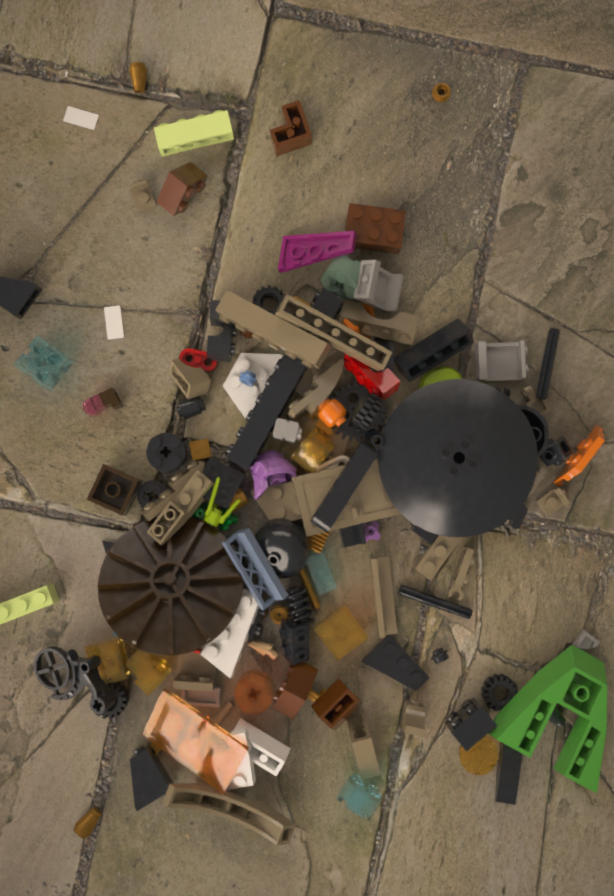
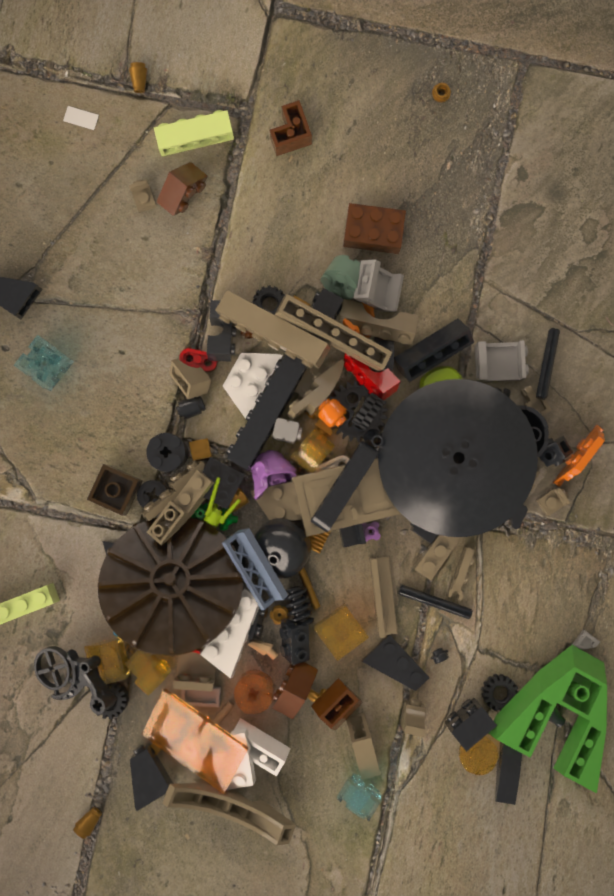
(96, 404): leg -> none
(113, 322): white sticker -> none
(248, 378): medium blue plate -> none
(313, 248): magenta wing -> none
(321, 573): clear light blue plate -> none

